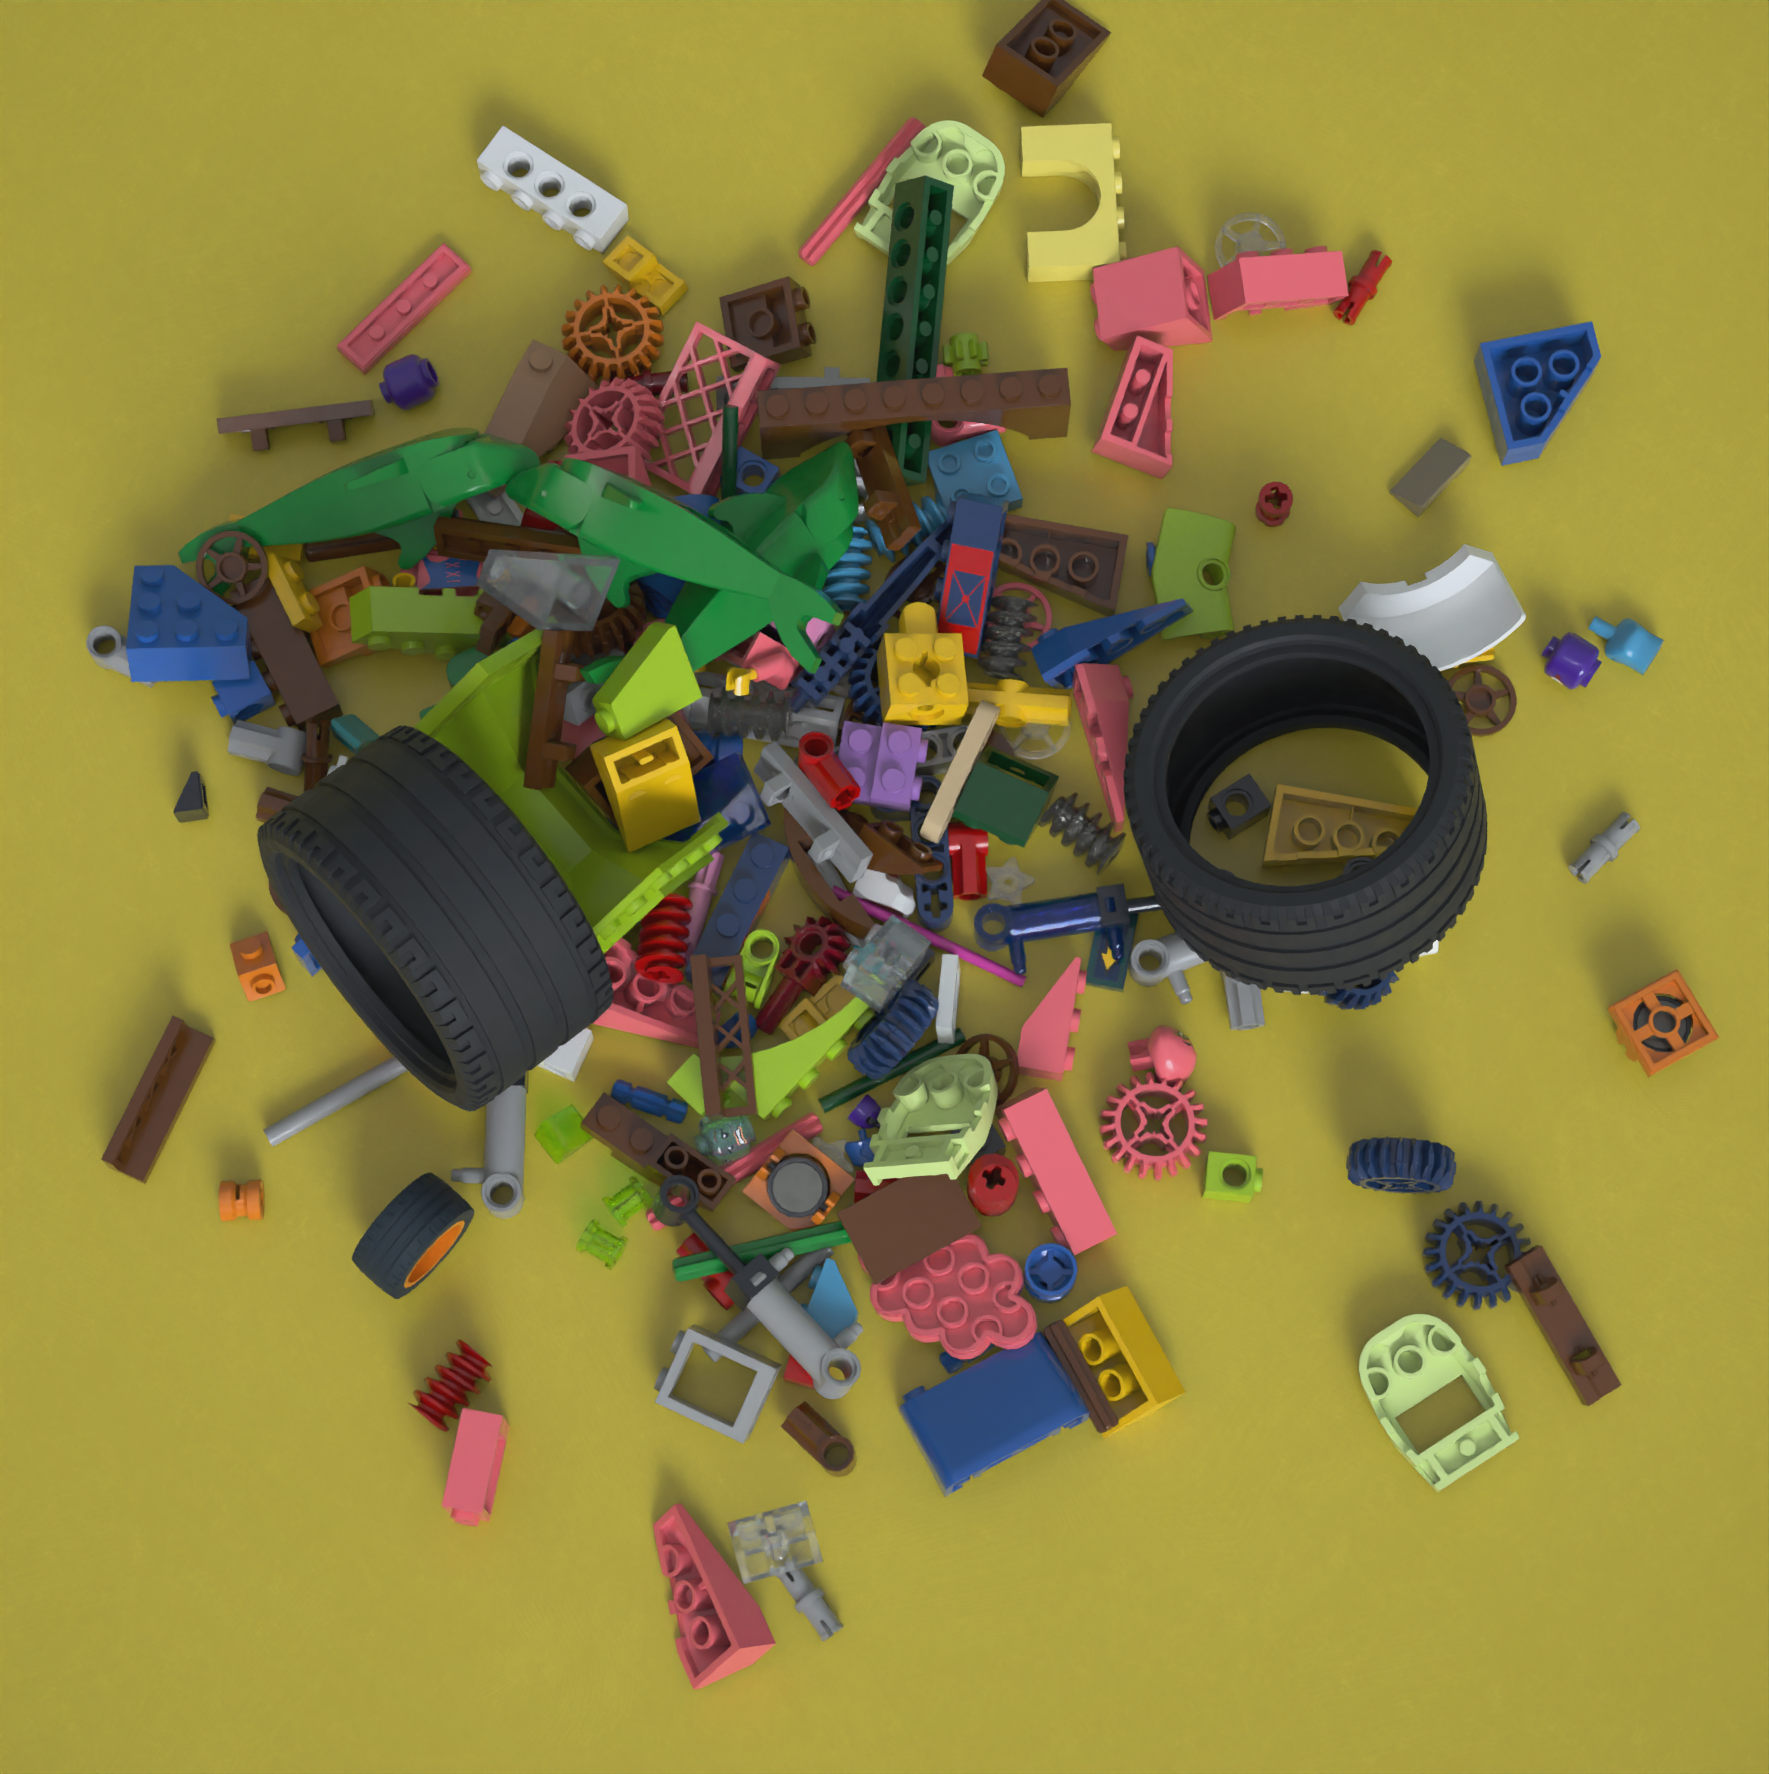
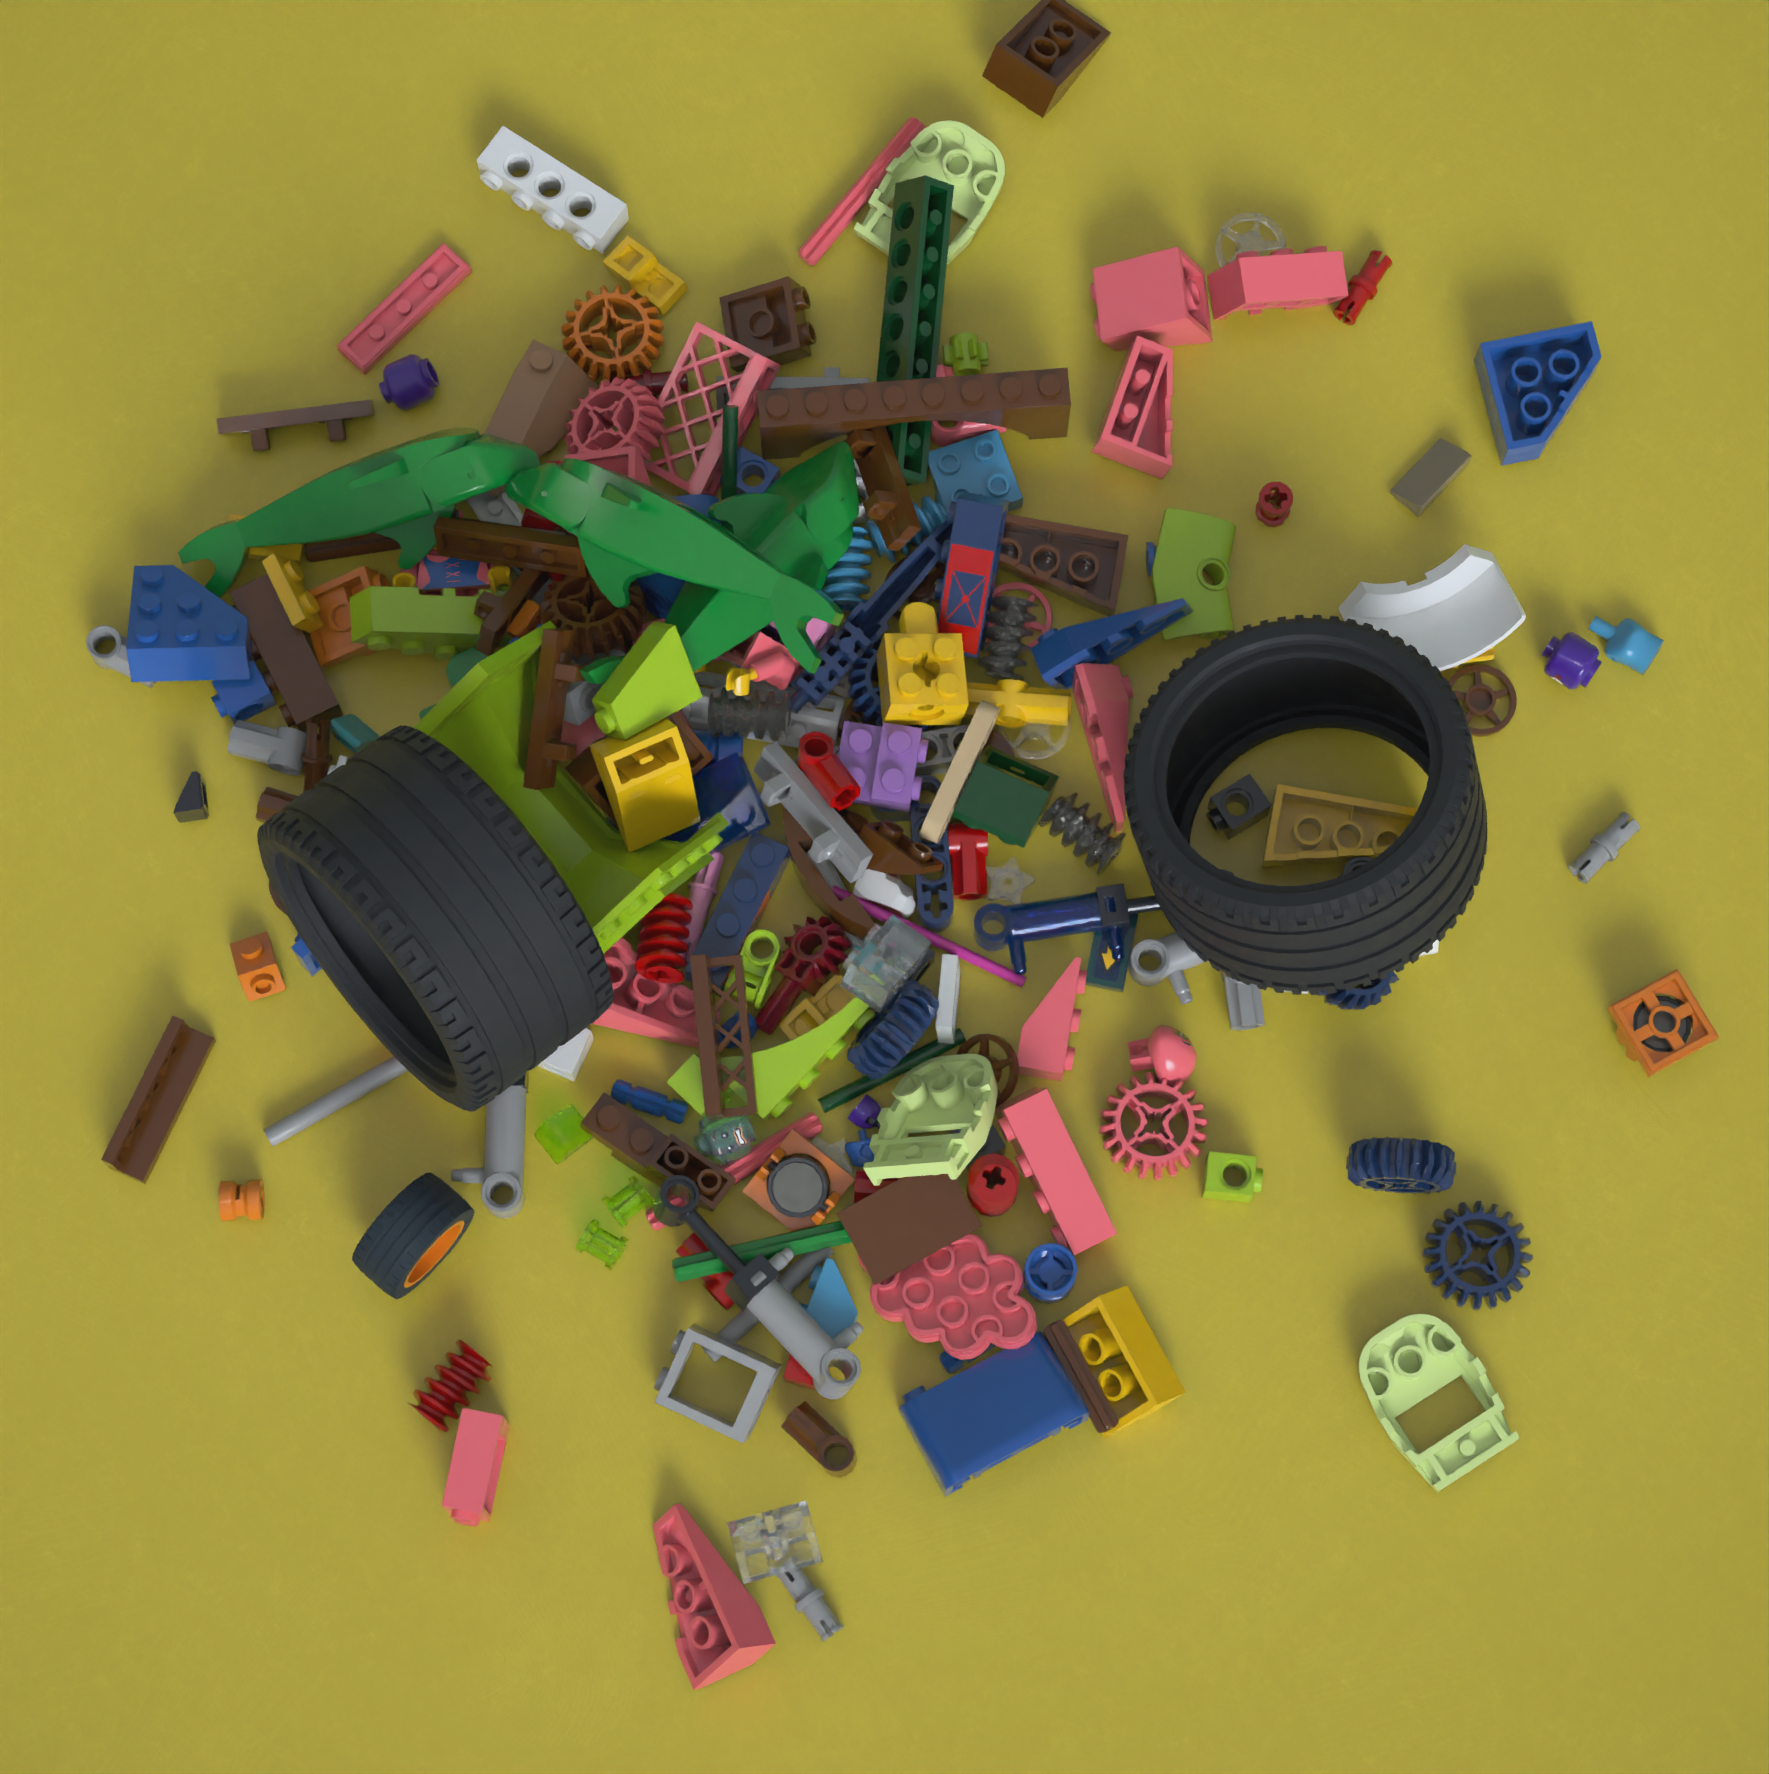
(233, 566): reddish brown wheel -> none
(549, 587): clear slope -> none
(1089, 156): light yellow arch -> none
(1562, 1325): reddish brown hinge -> none

